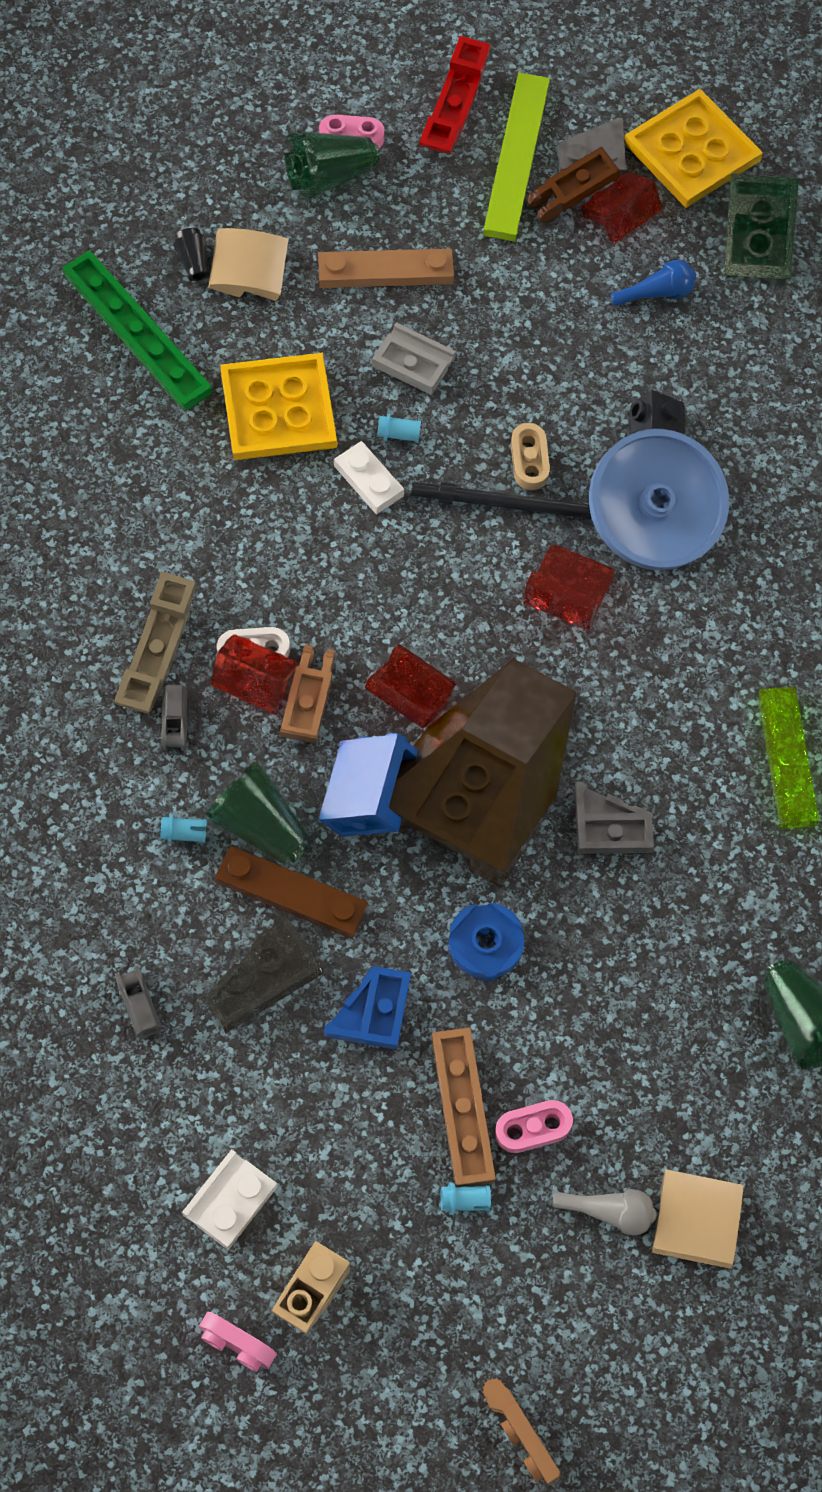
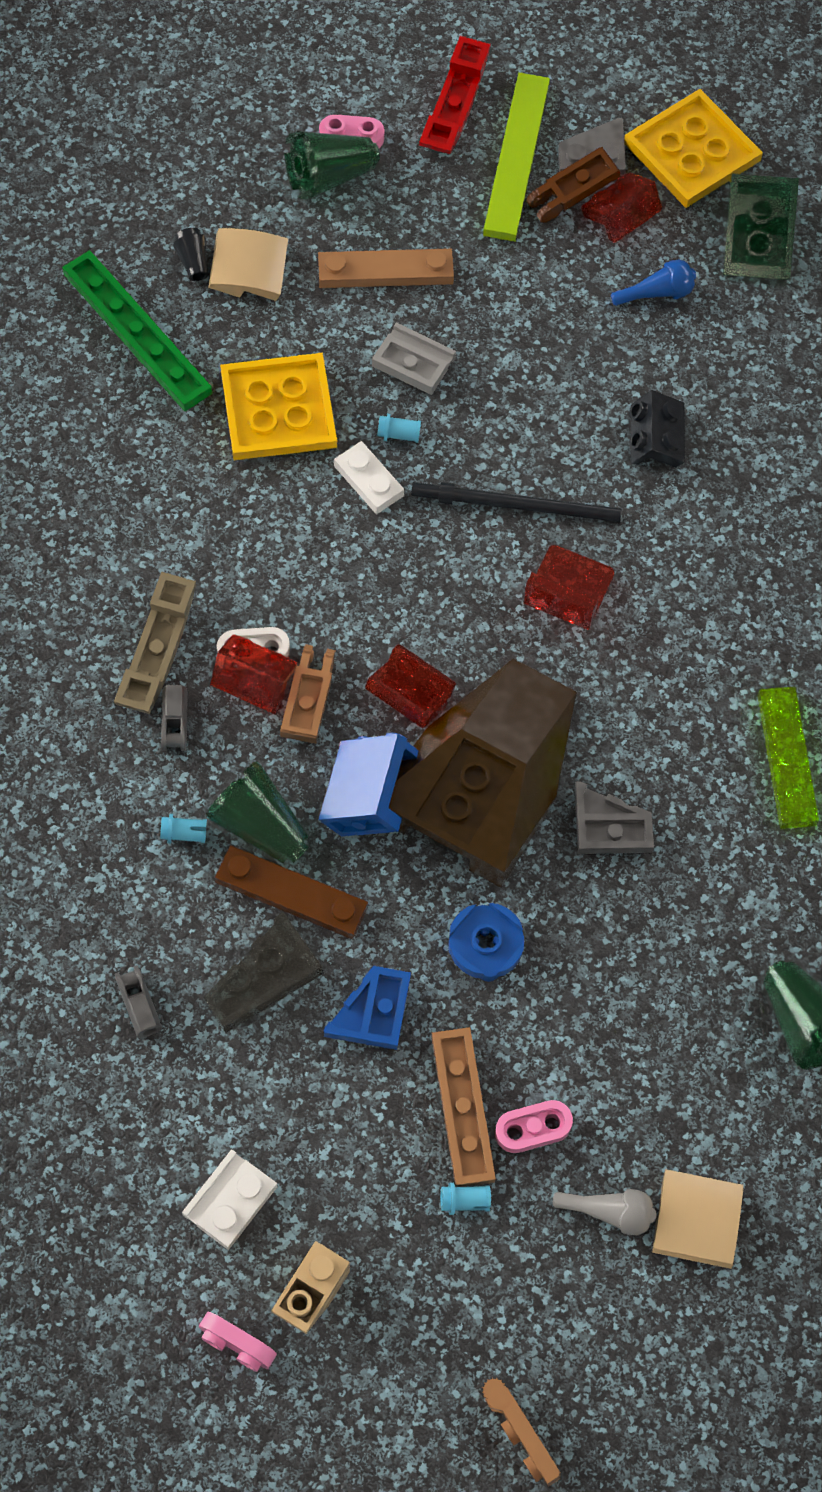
(530, 459): tan plate -> none
(659, 499): medium blue dish -> none

